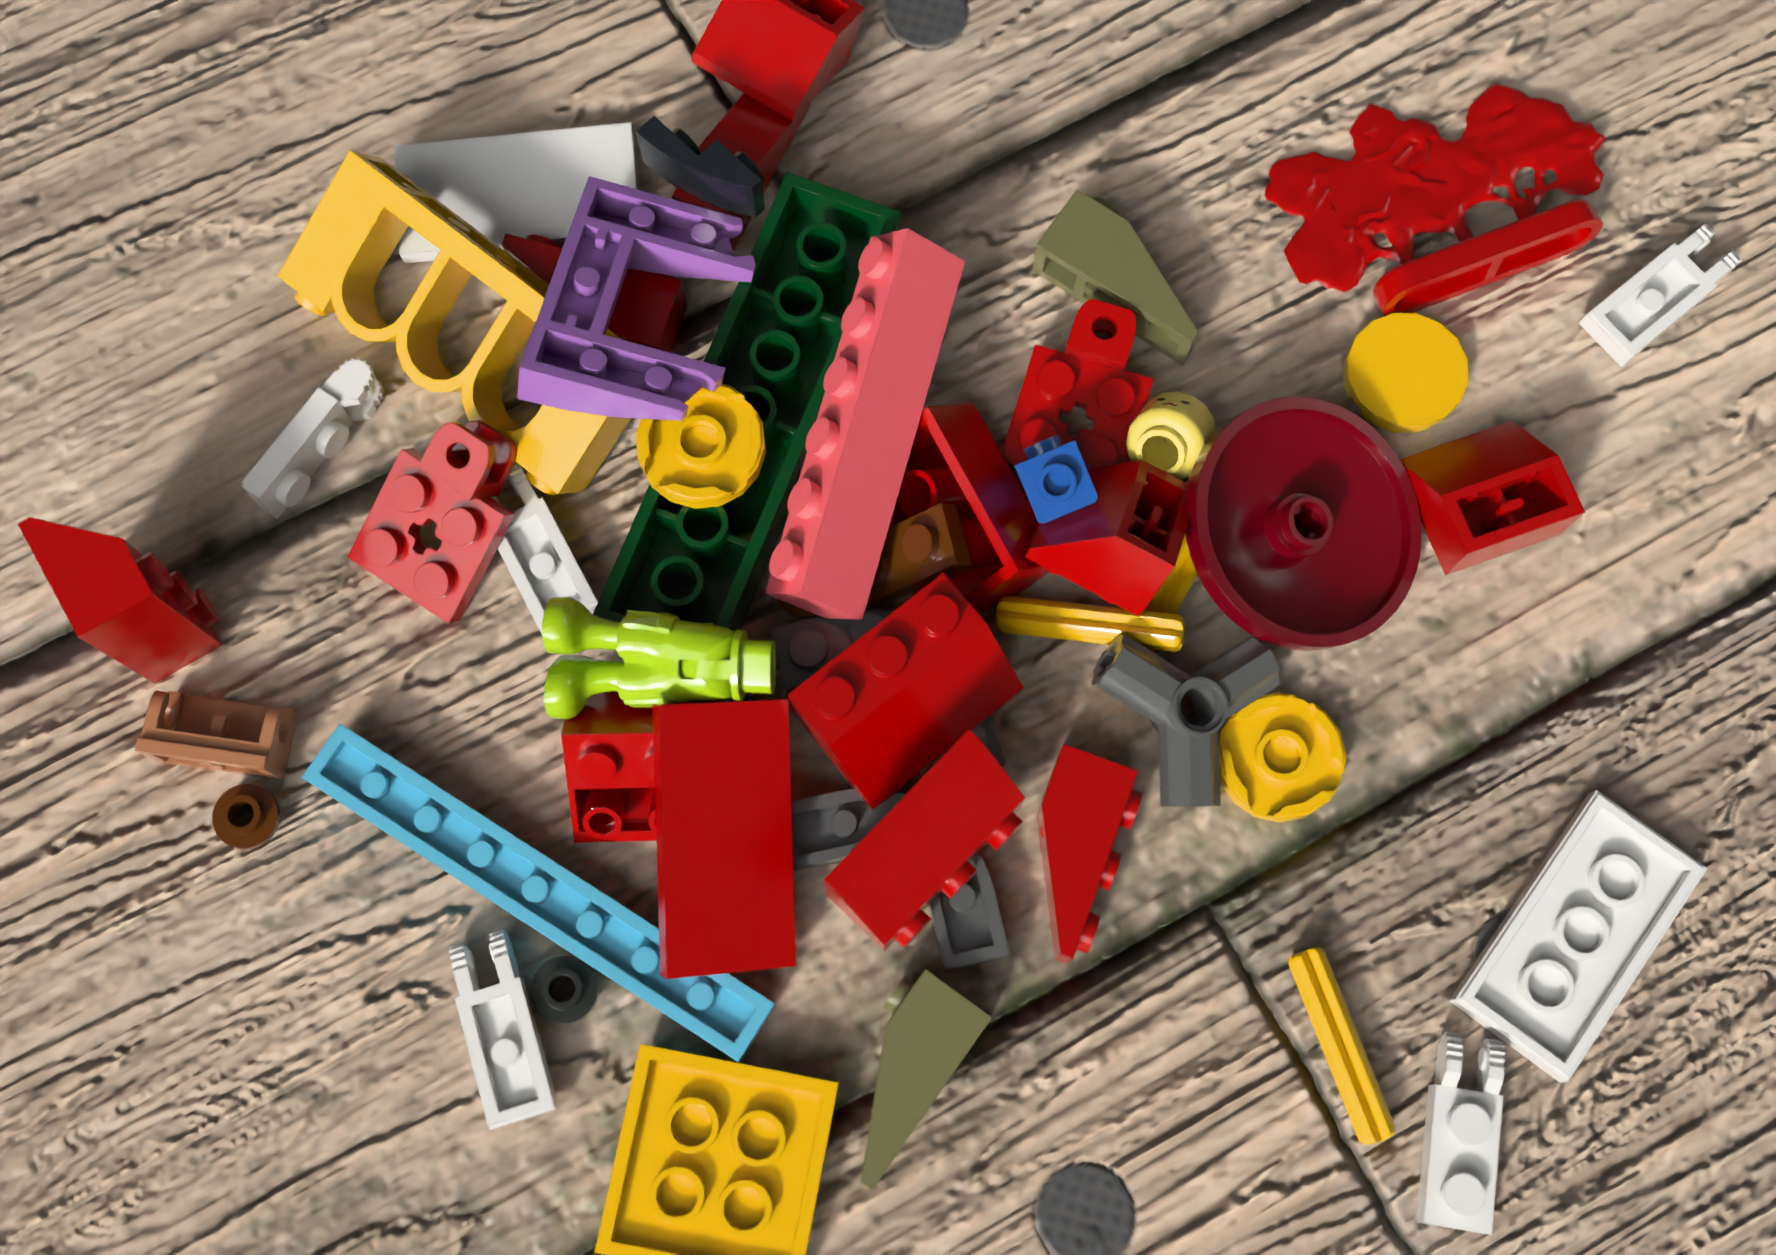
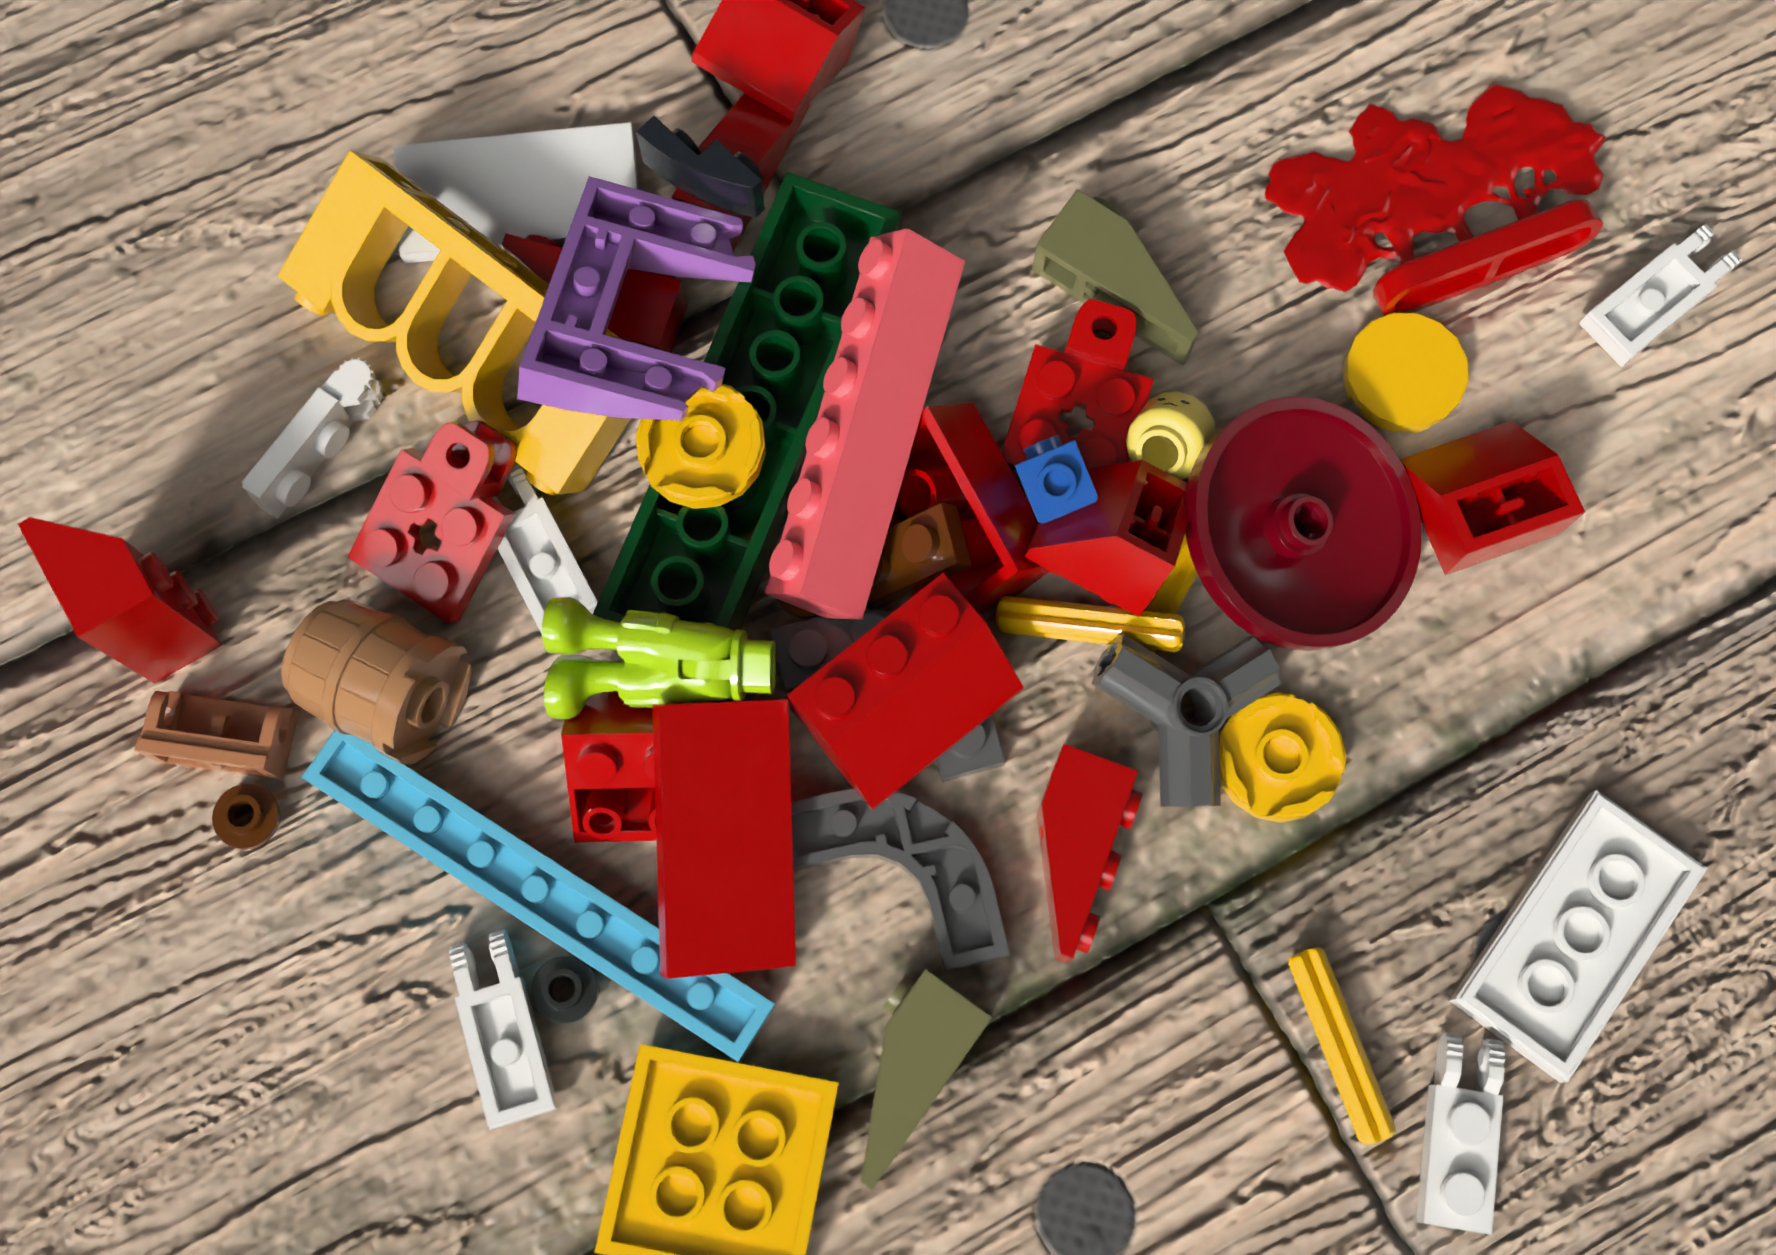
(375, 677): none -> medium nougat piece
(927, 844): red slope -> none

